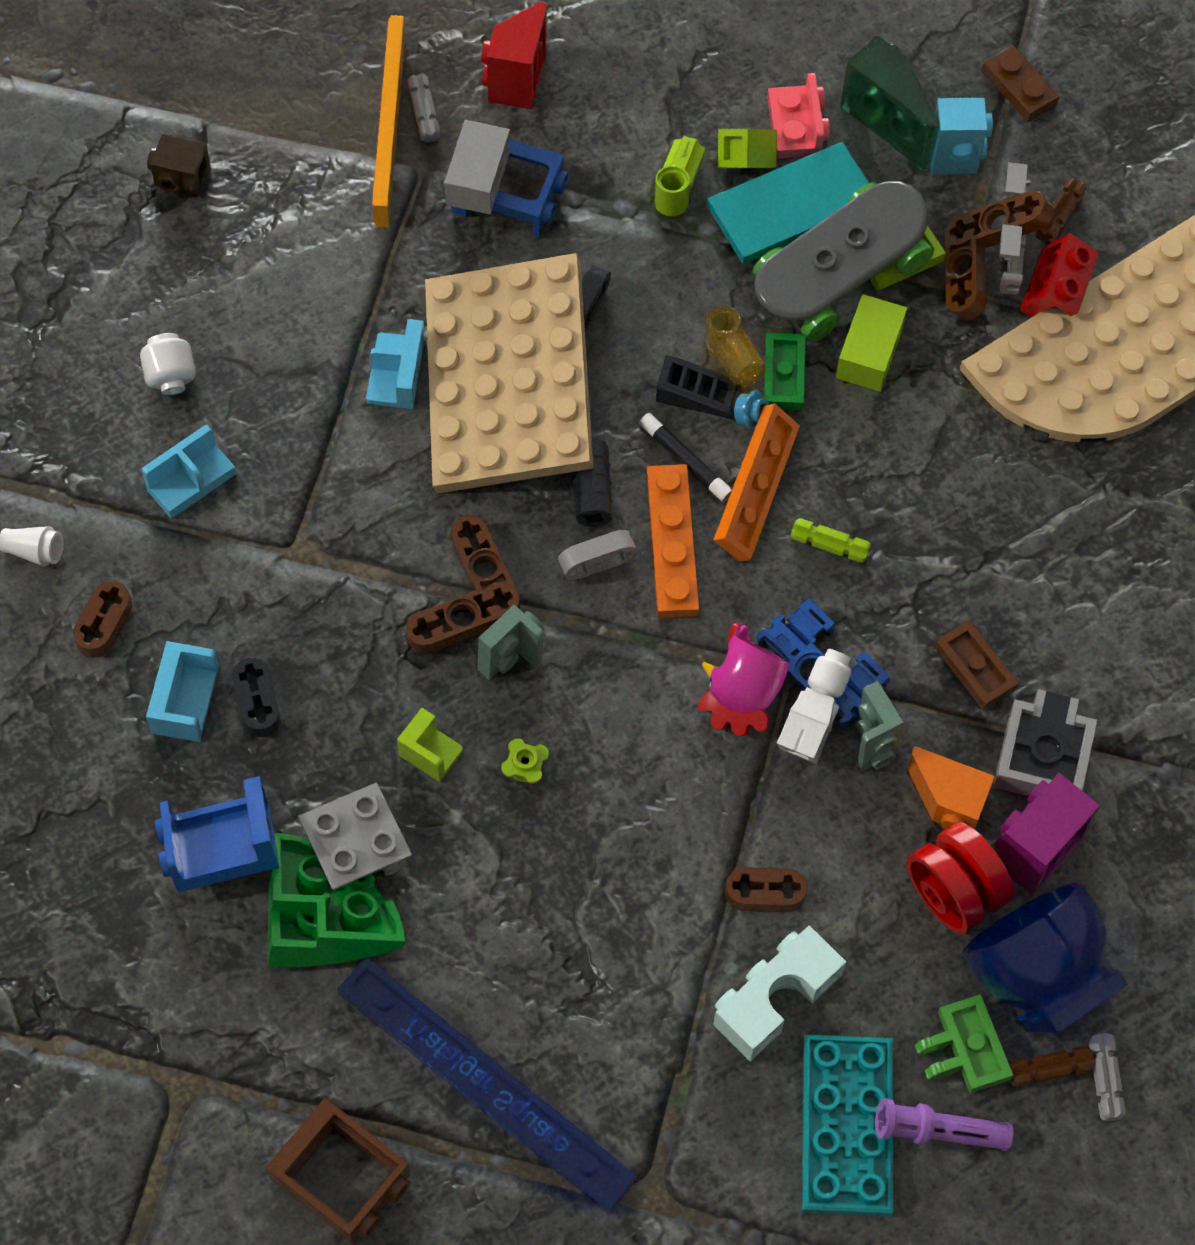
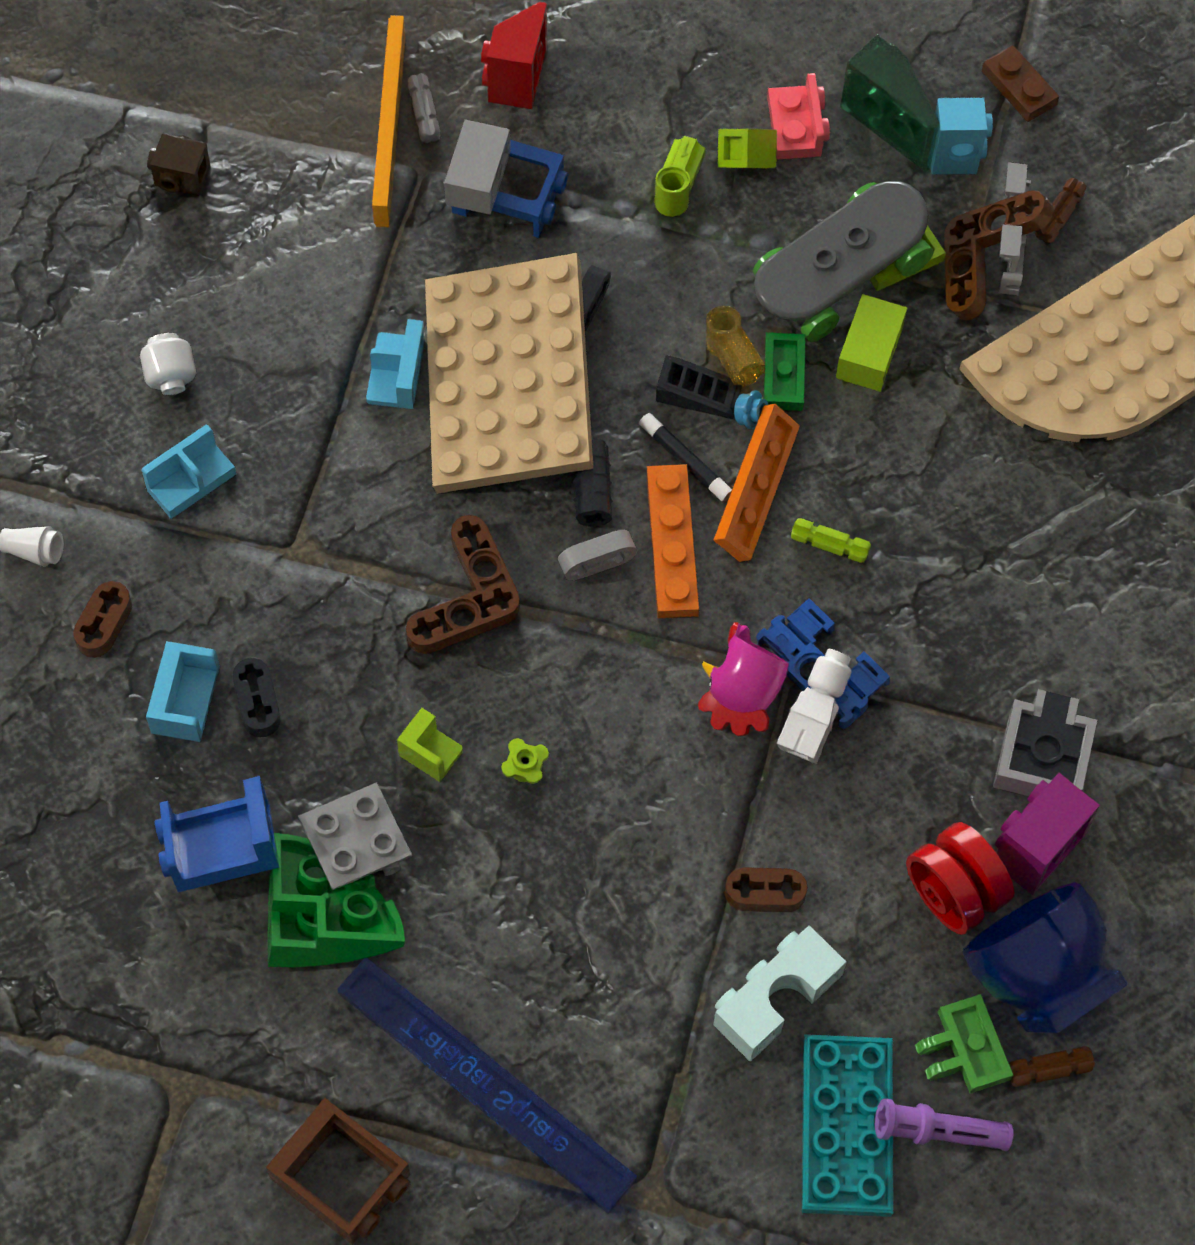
(509, 636): sand green bracket -> none
(786, 201): teal tile -> none
(879, 728): sand green bracket -> none
(949, 788): orange slope -> none
(976, 665): reddish brown plate -> none
(1060, 276): red bracket -> none
(1107, 1077): light grey axle -> none

